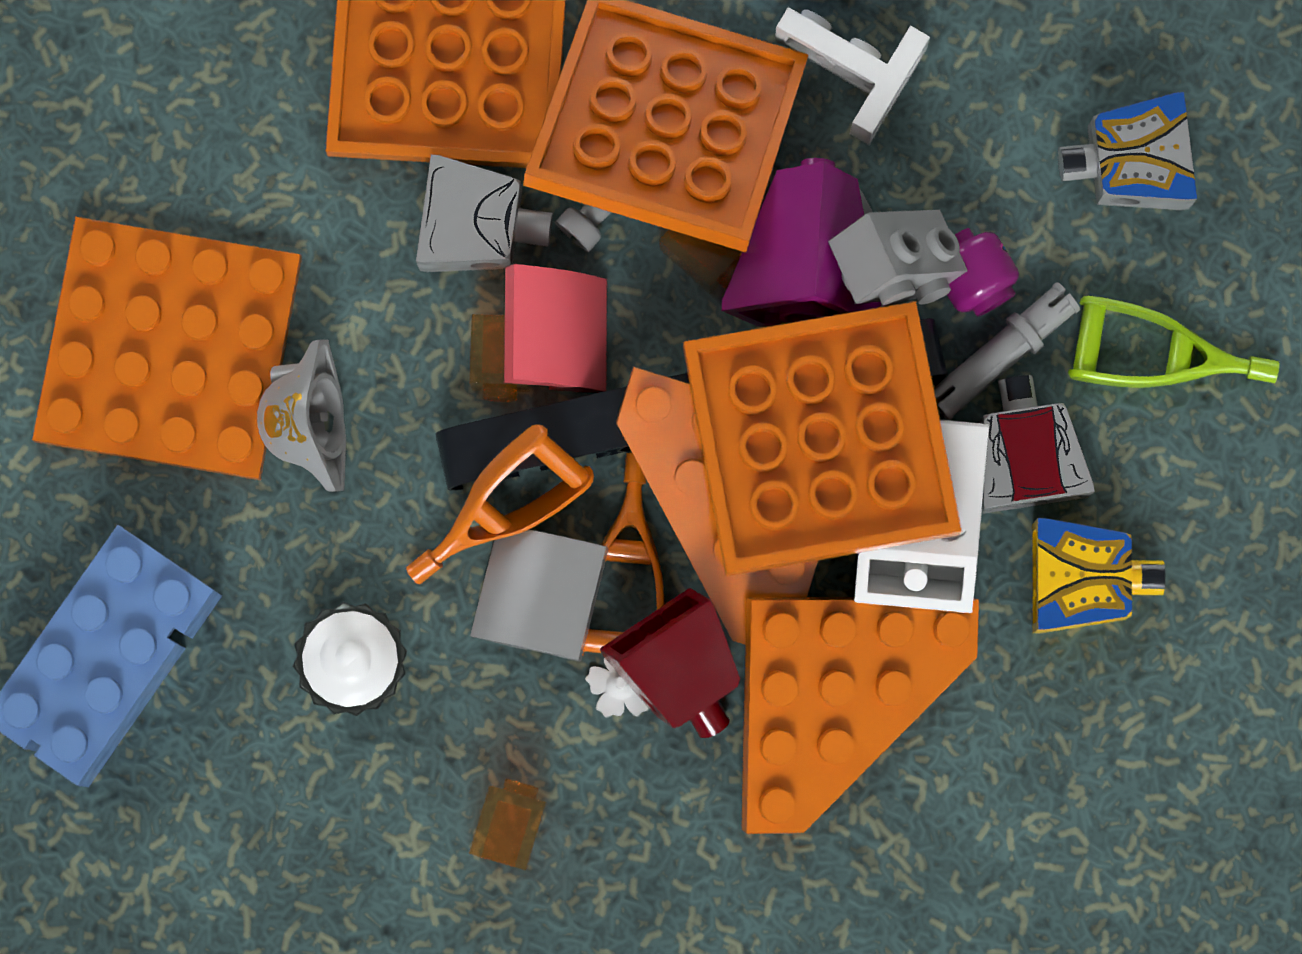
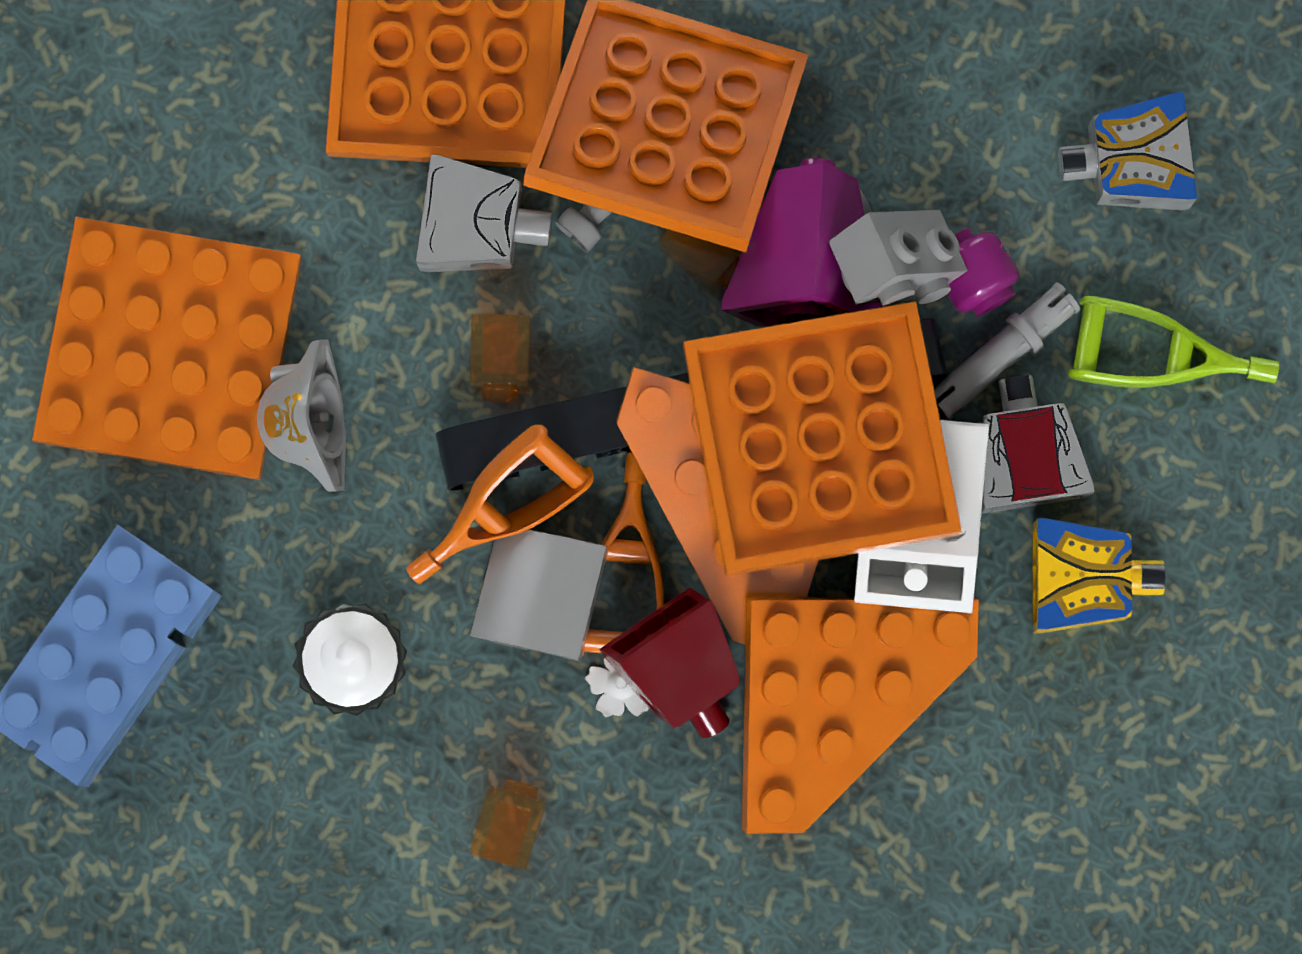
(555, 329): coral slope -> none
(855, 63): white bracket -> none

